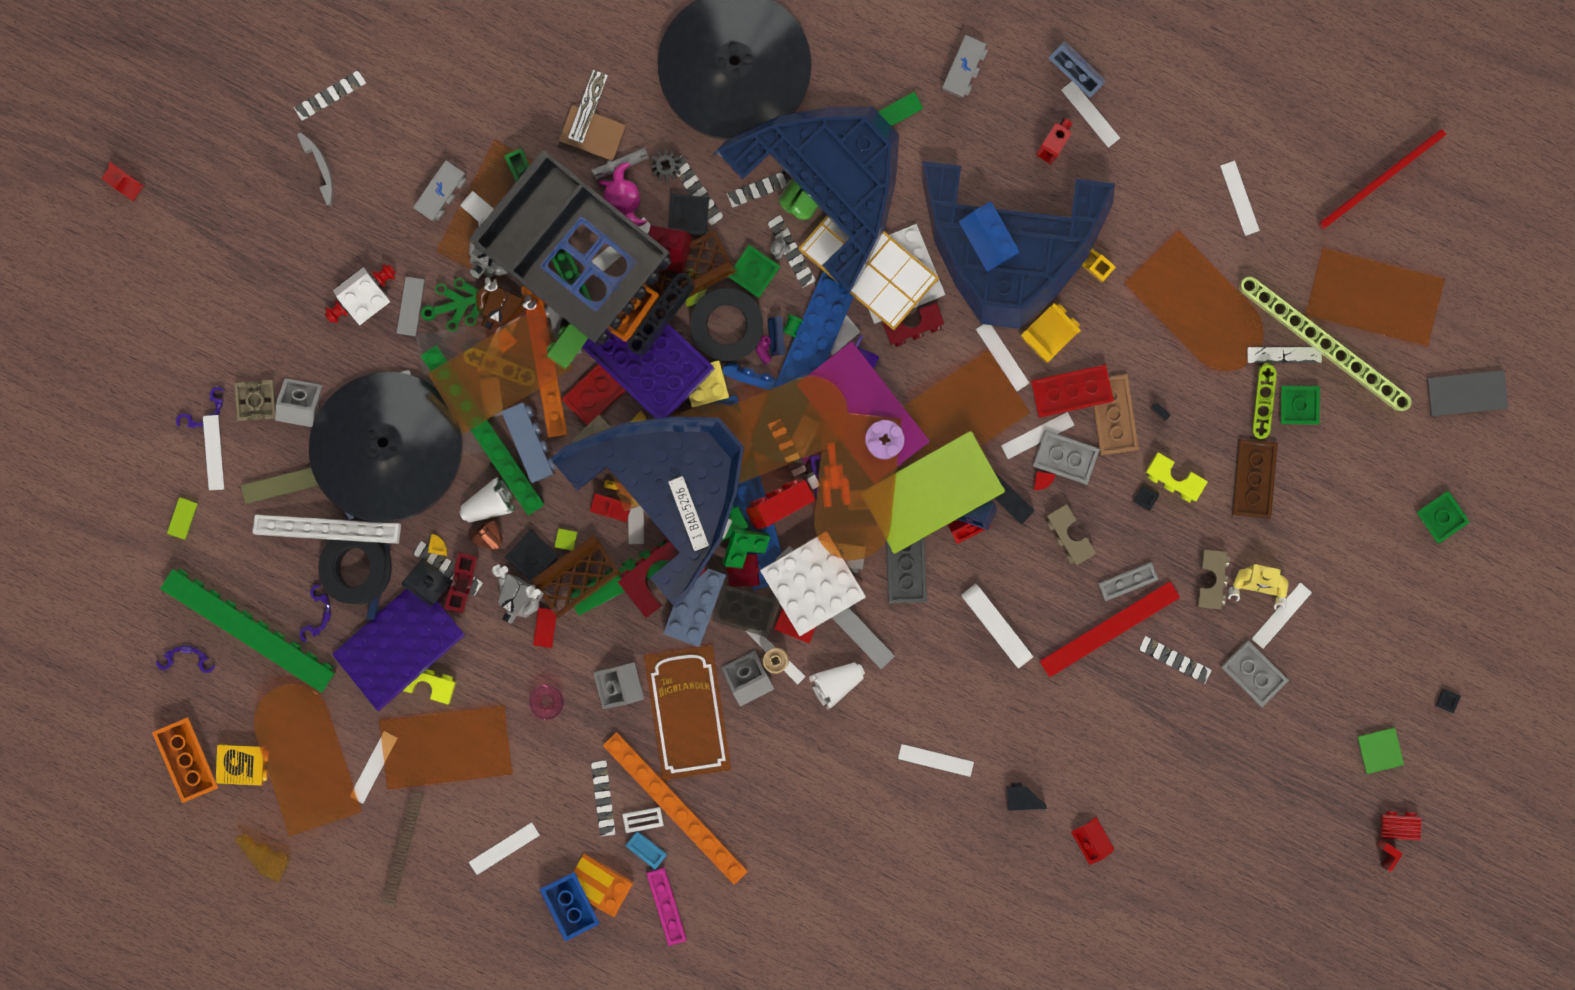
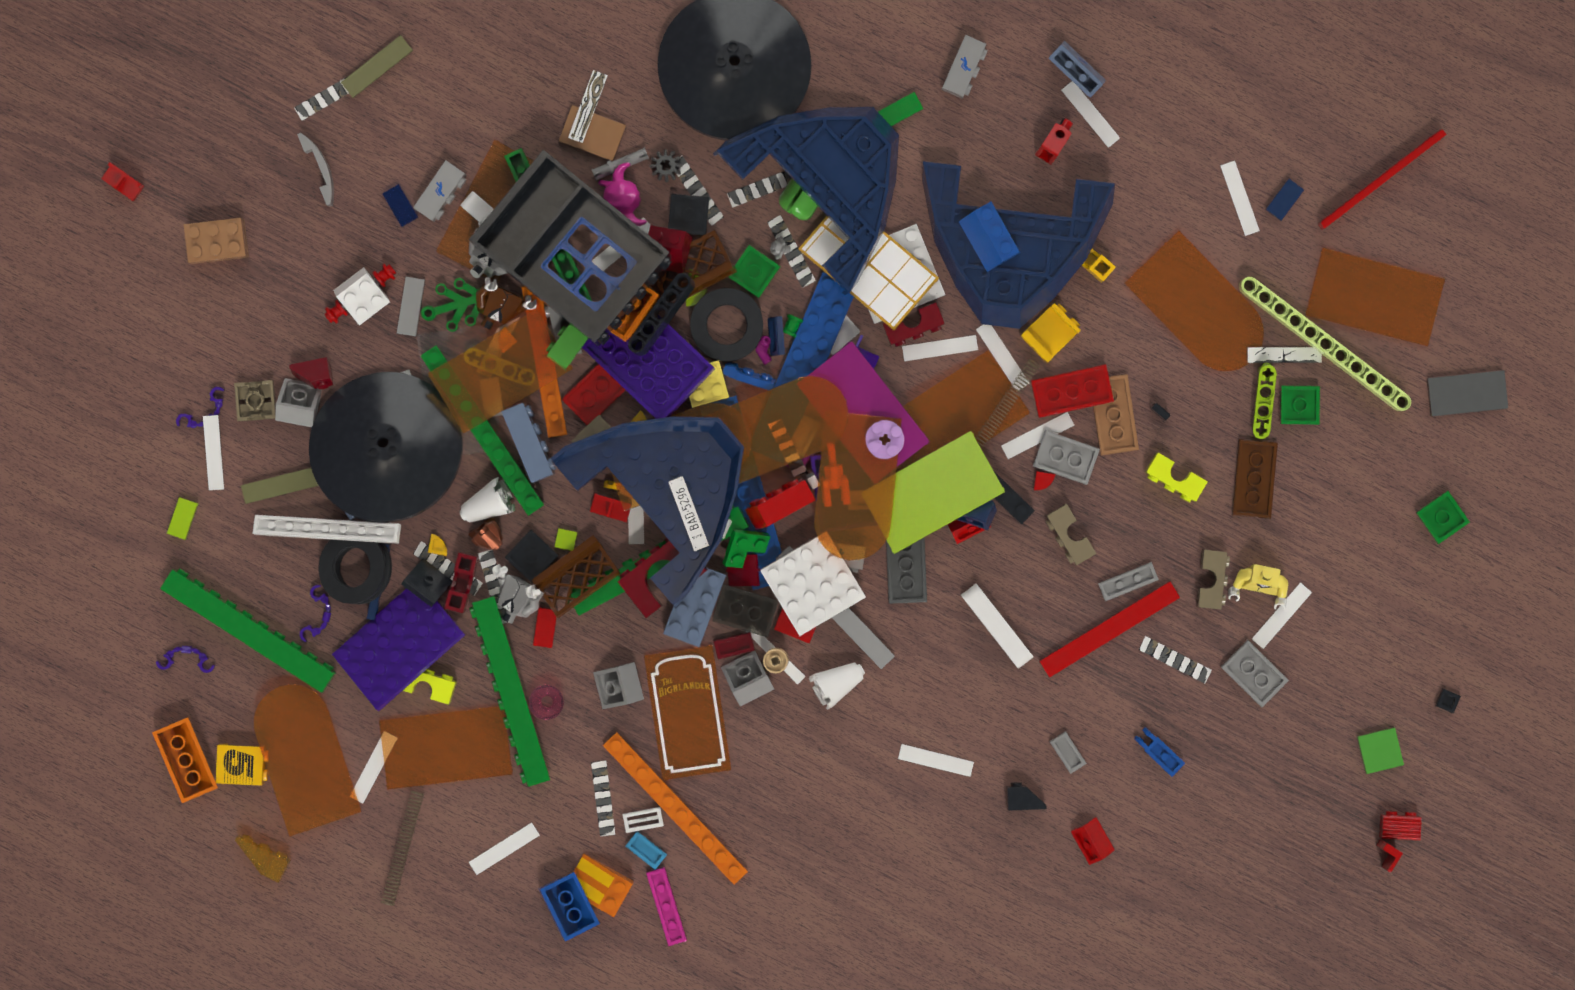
(216, 240): none -> medium nougat brick
(314, 373): none -> dark red slope
(376, 66): none -> olive tile
(400, 205): none -> clear blue tile
(487, 562): none -> sticker
(510, 691): none -> green brick
(734, 645): none -> dark red tile
(940, 348): none -> white sticker
(1009, 402): none -> dark tan piece
(1067, 752): none -> light grey tile
(1146, 498): black tile -> none
(1161, 753): none -> blue hinge
(1284, 199): none -> dark blue tile

